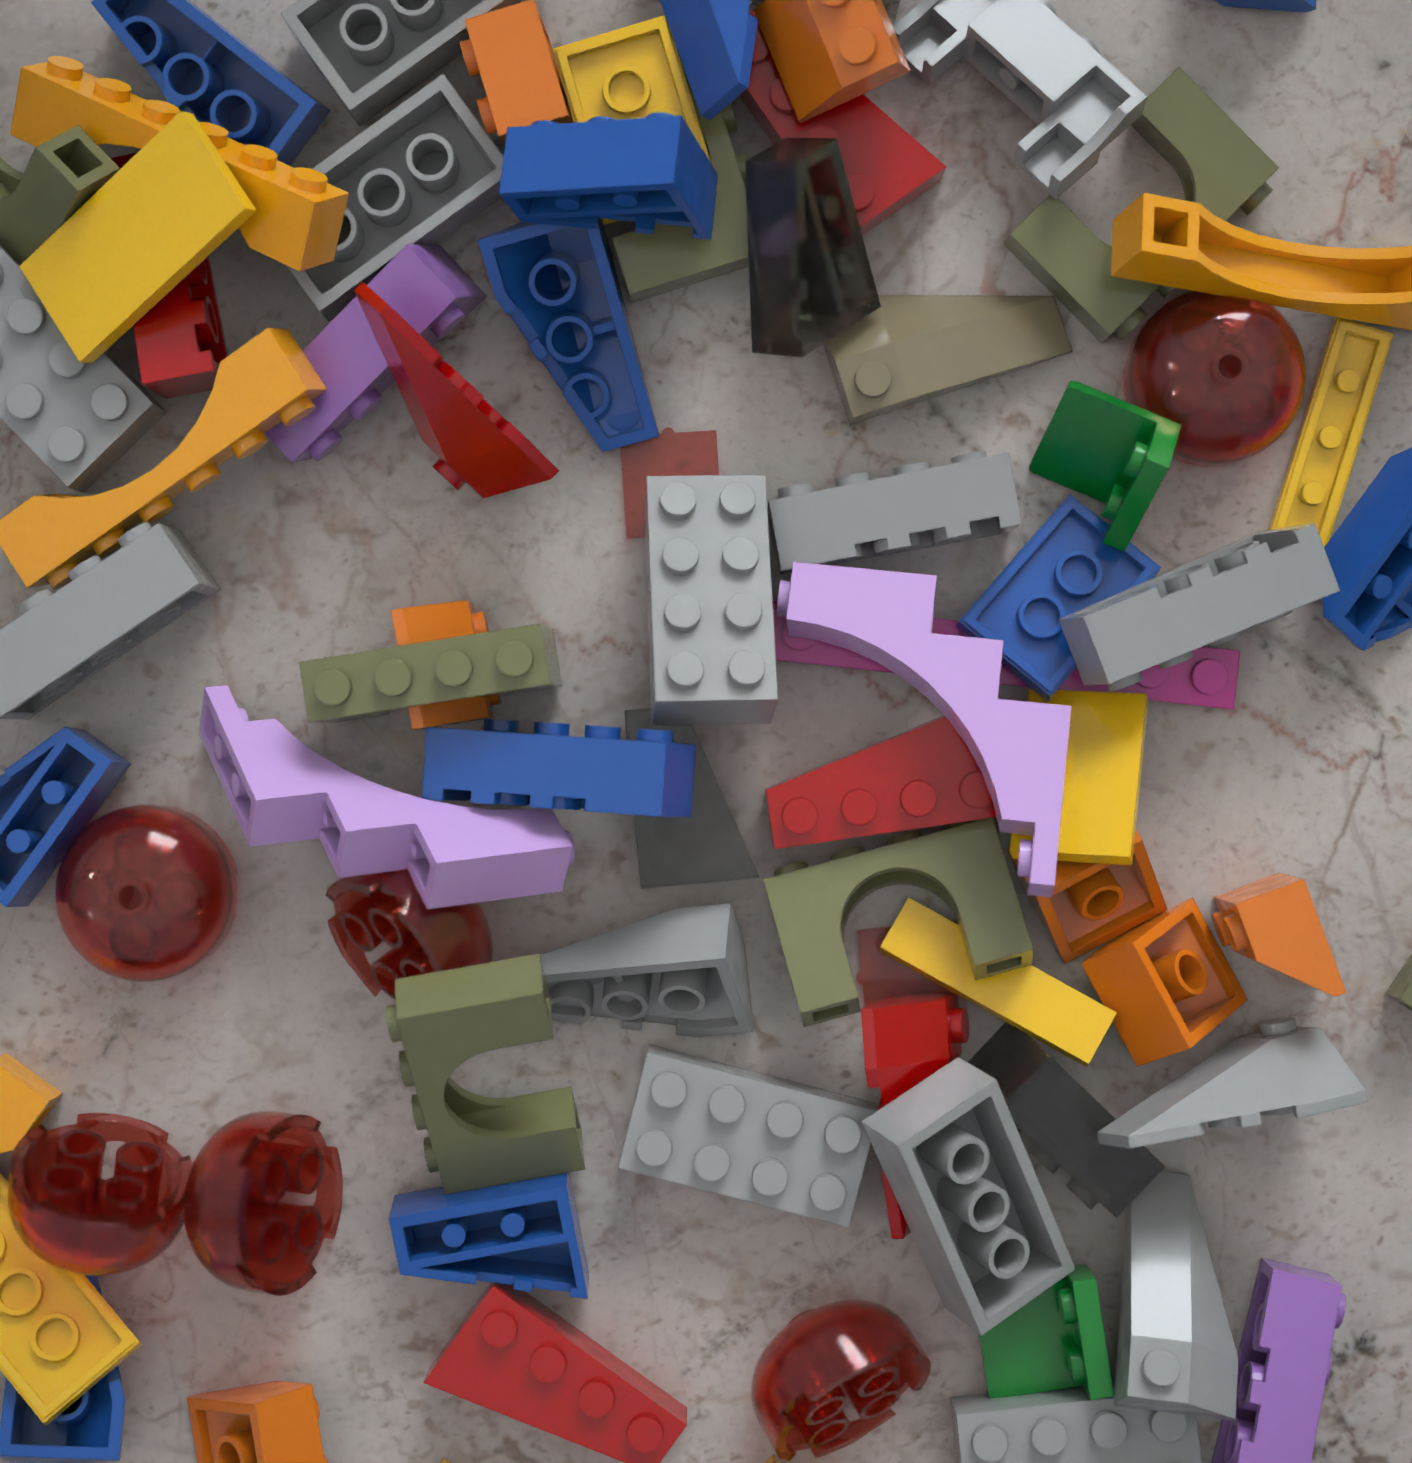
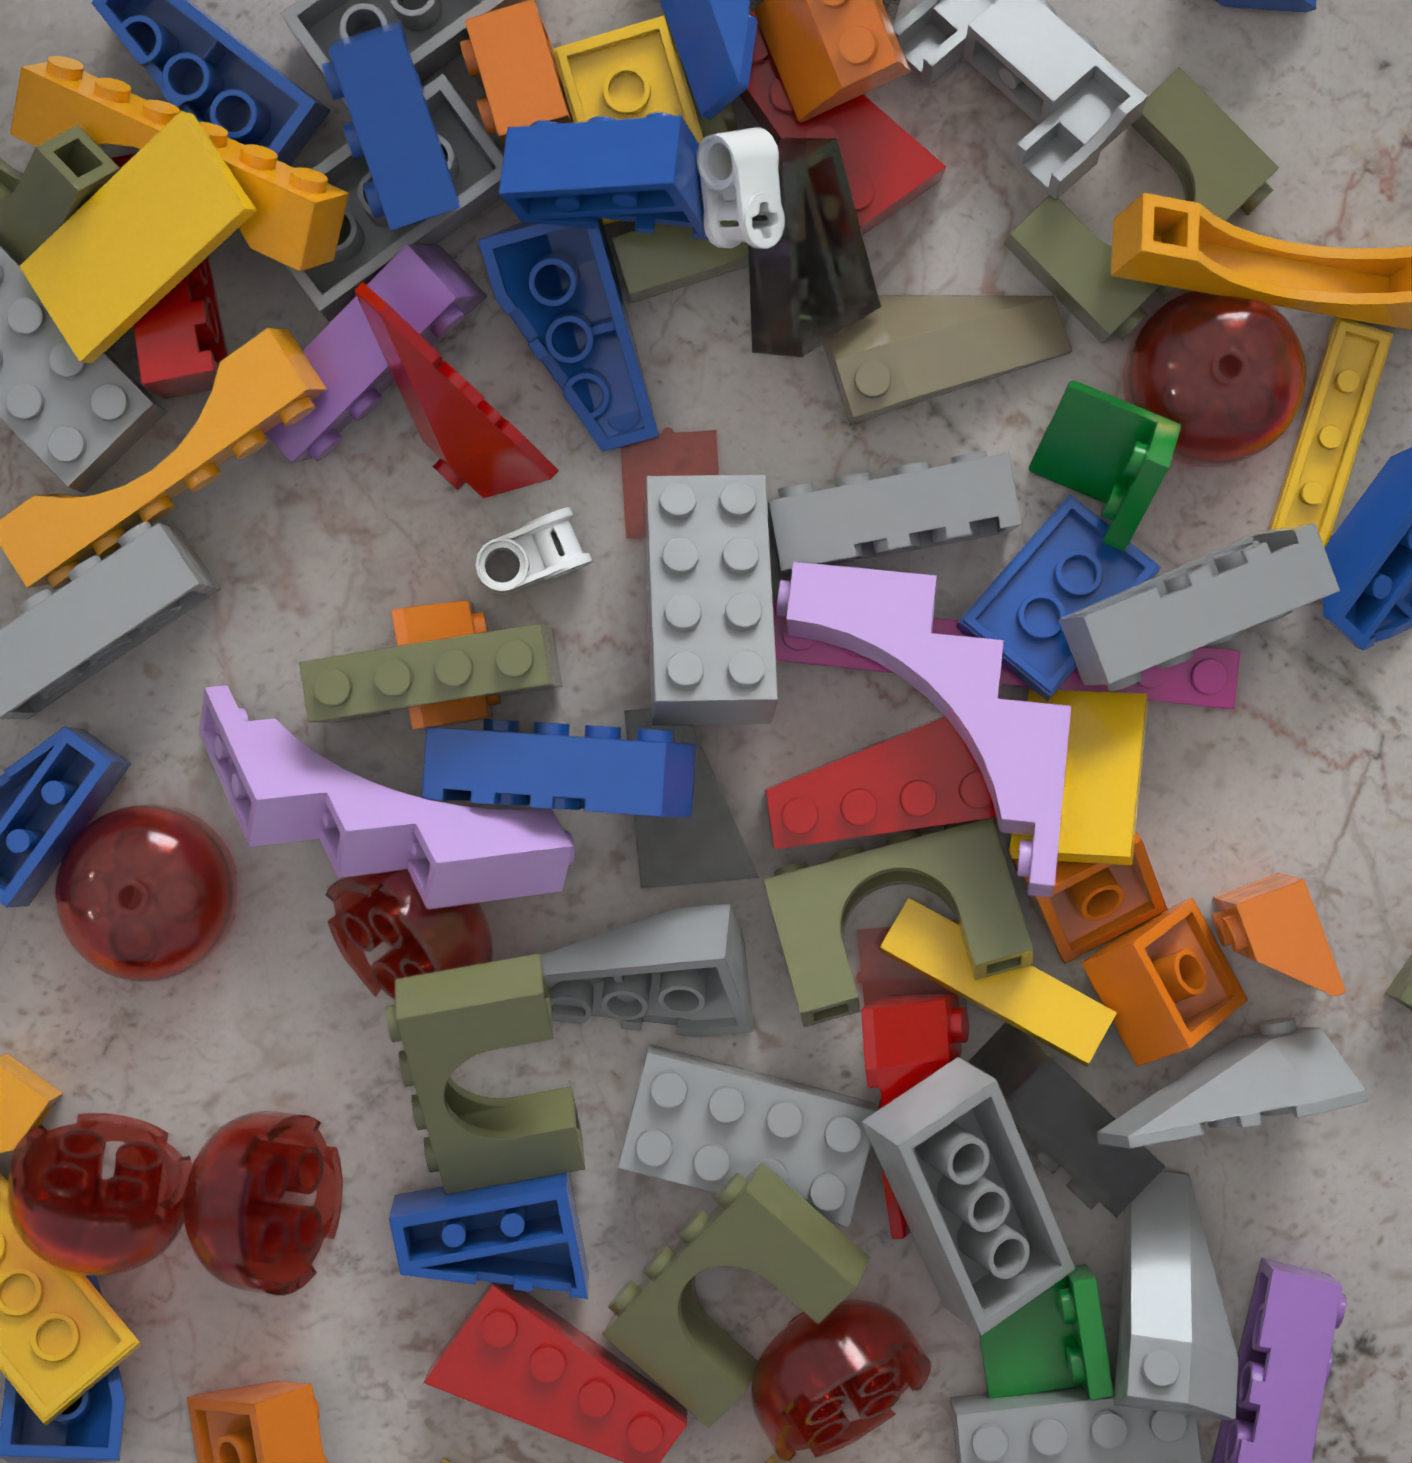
(391, 126): none -> blue wedge
(535, 552): none -> white piece
(740, 183): none -> white piece
(754, 1227): none -> olive arch

